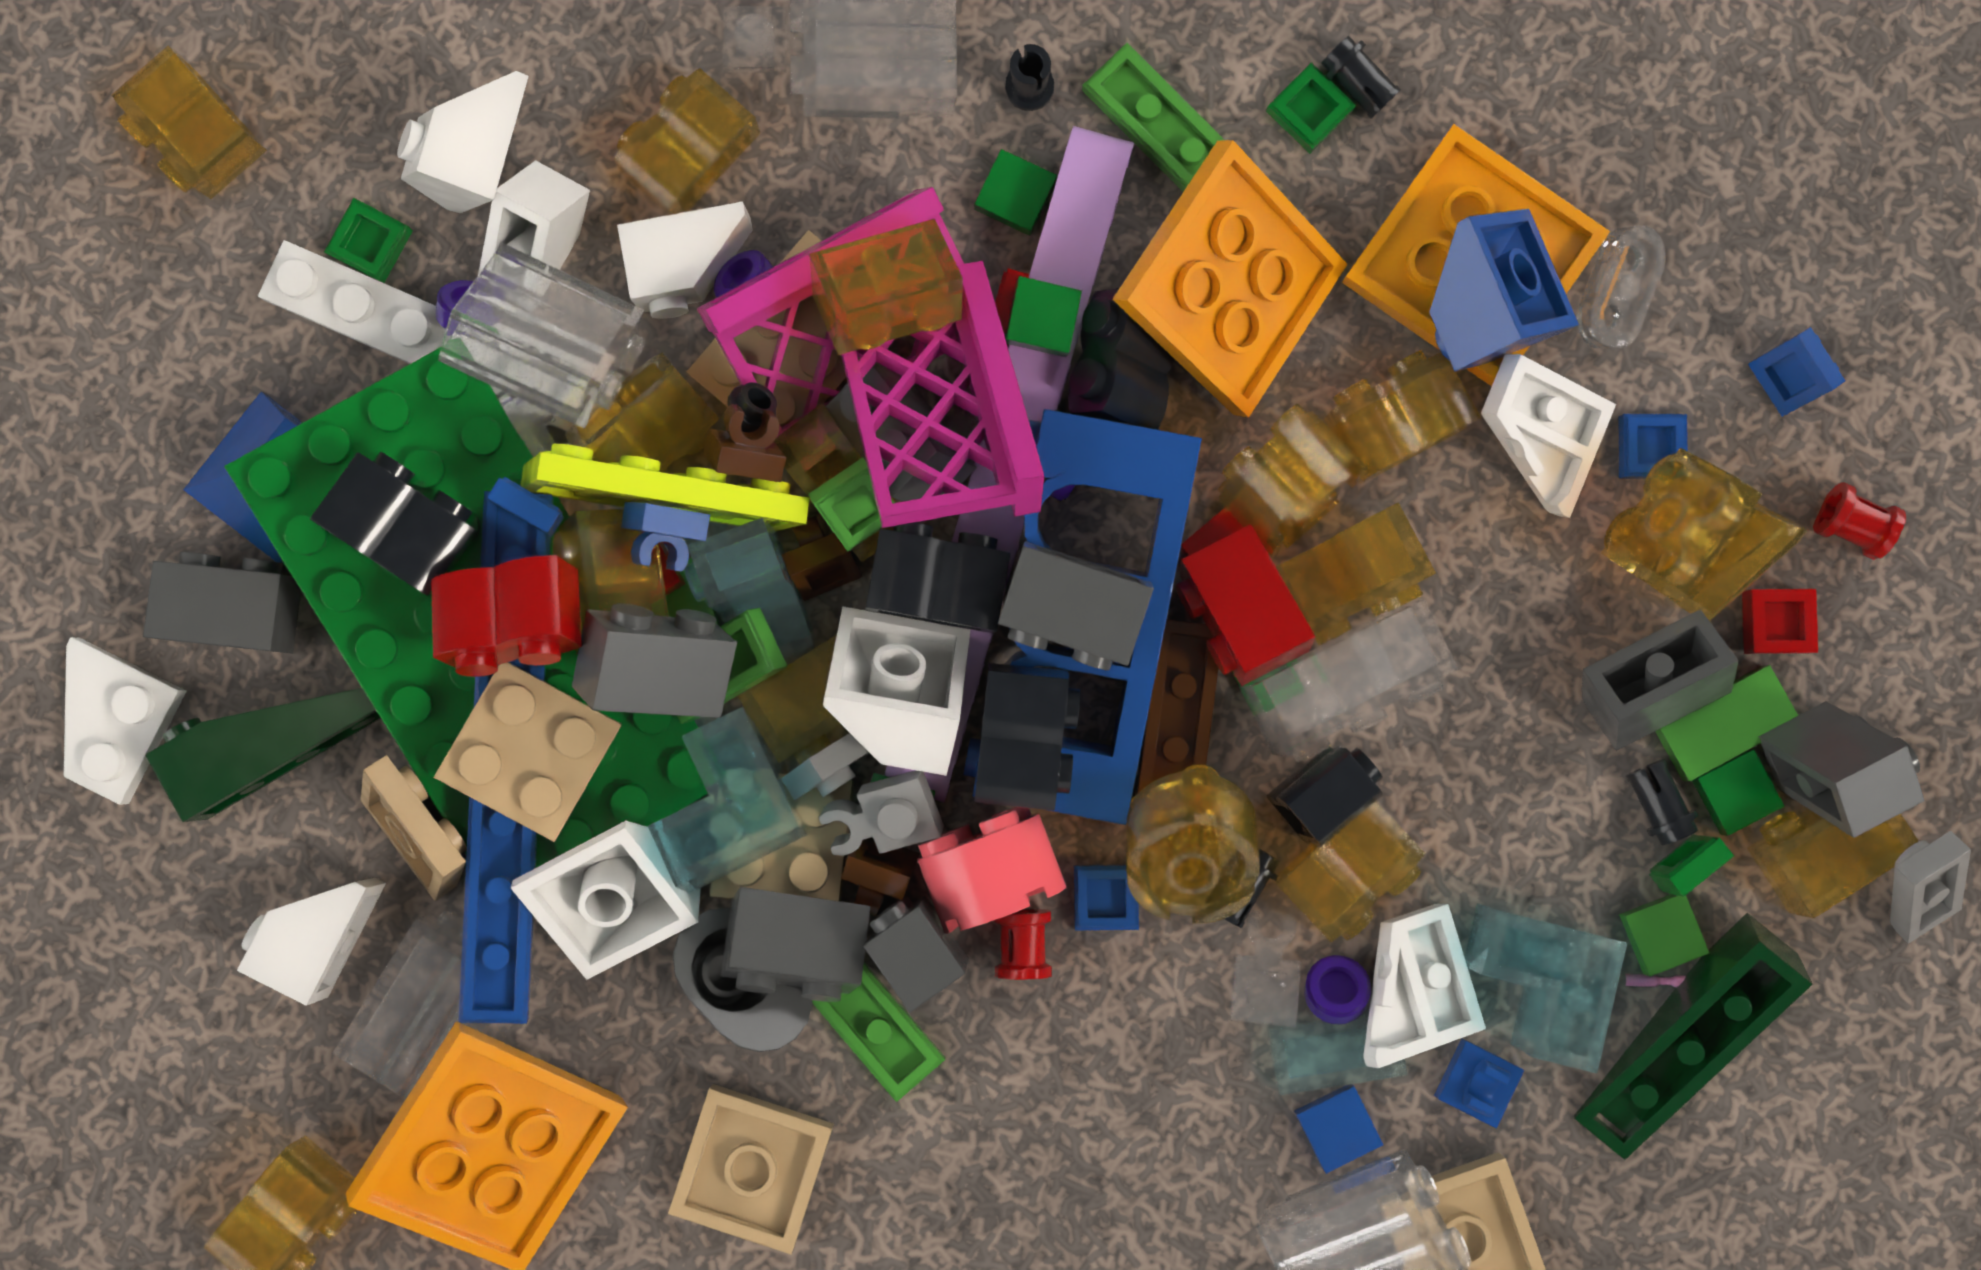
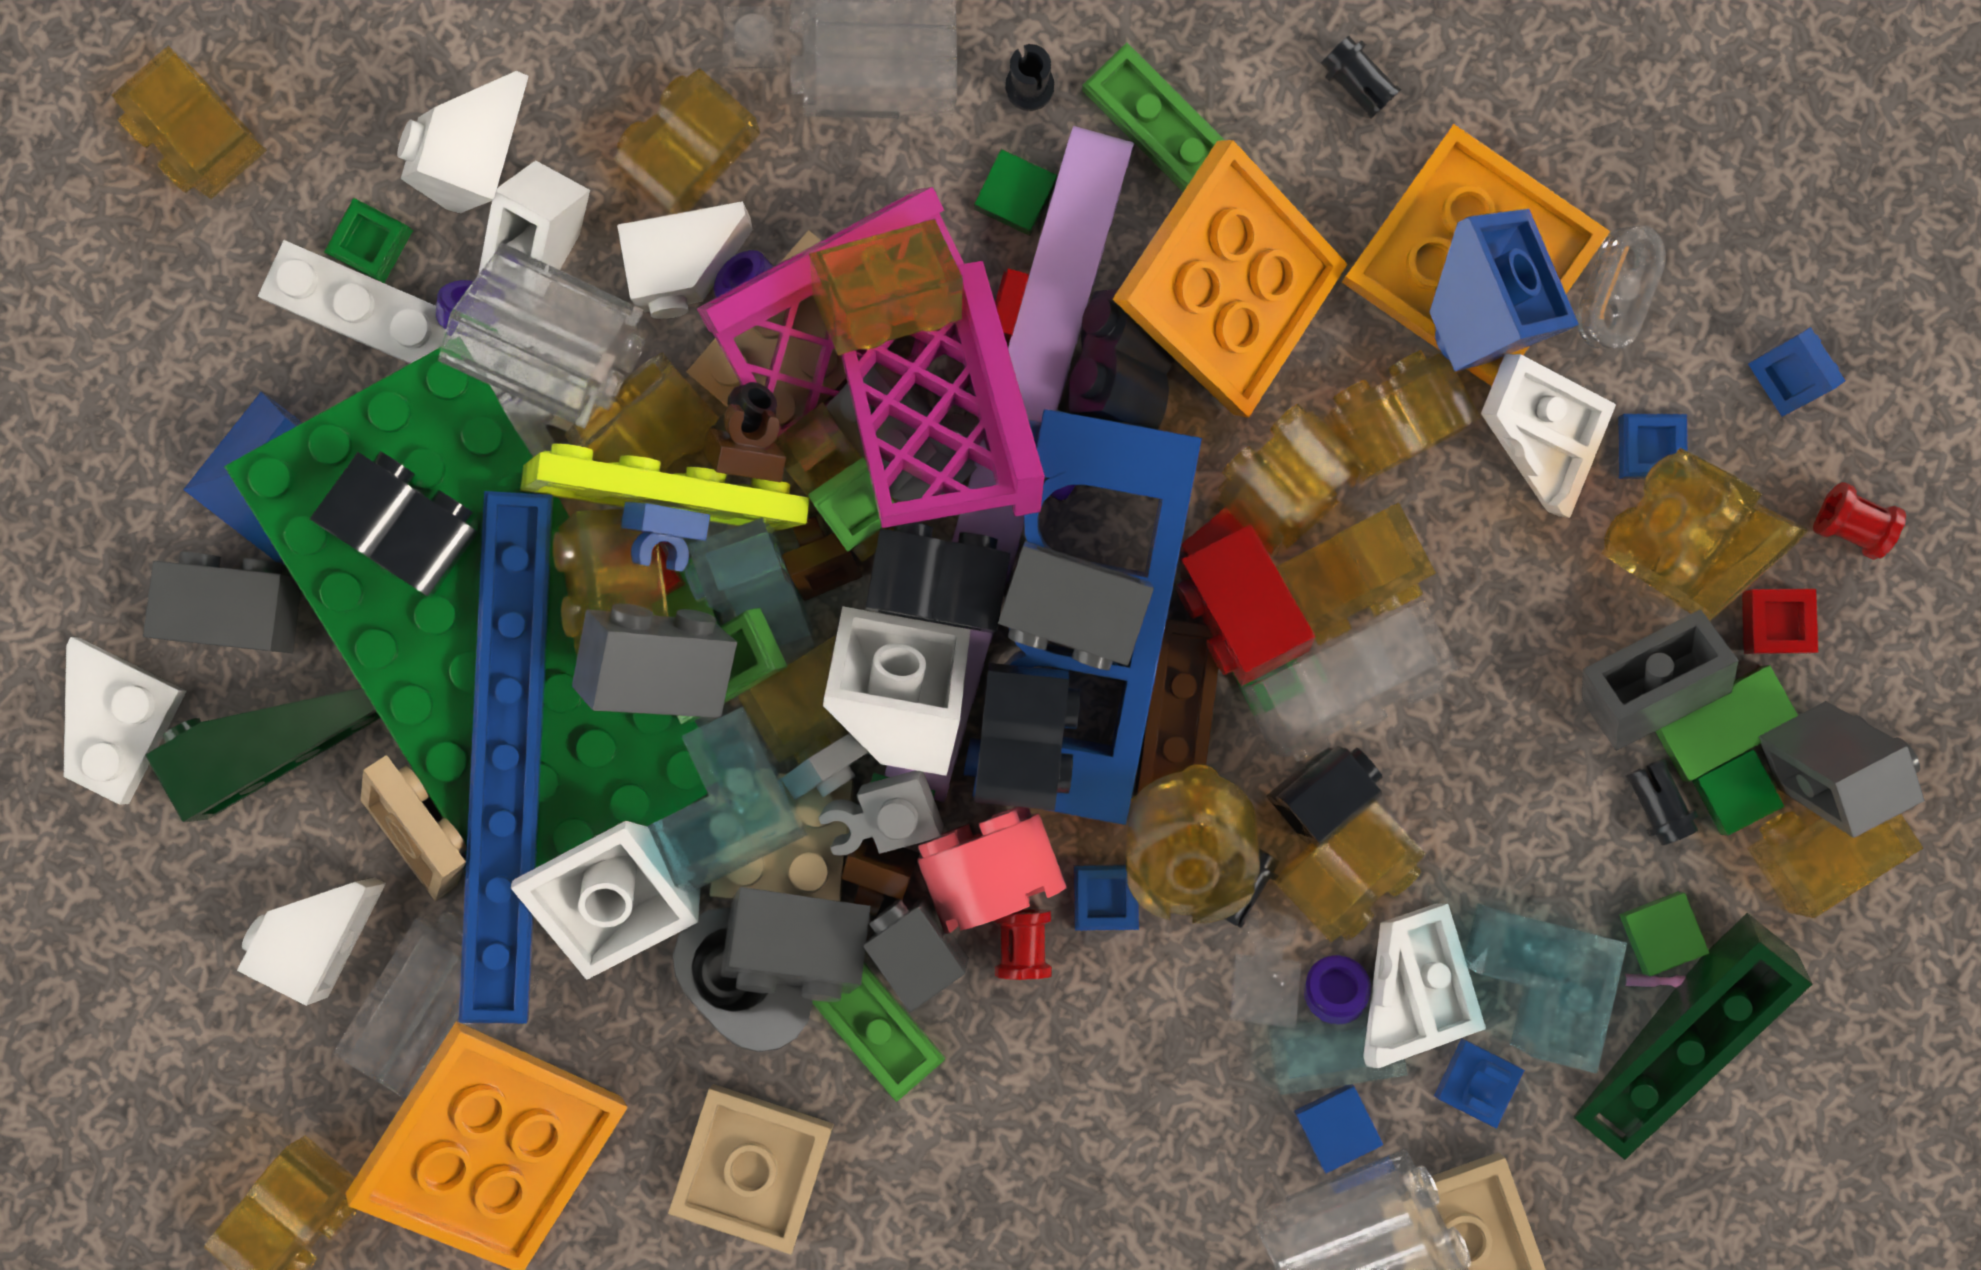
(506, 614): red brick -> none
(526, 505): blue tile -> none
(528, 750): tan plate -> none
(1042, 316): green tile -> none
(1310, 108): green tile -> none
(1690, 864): green tile -> none
(1928, 885): light grey plate -> none

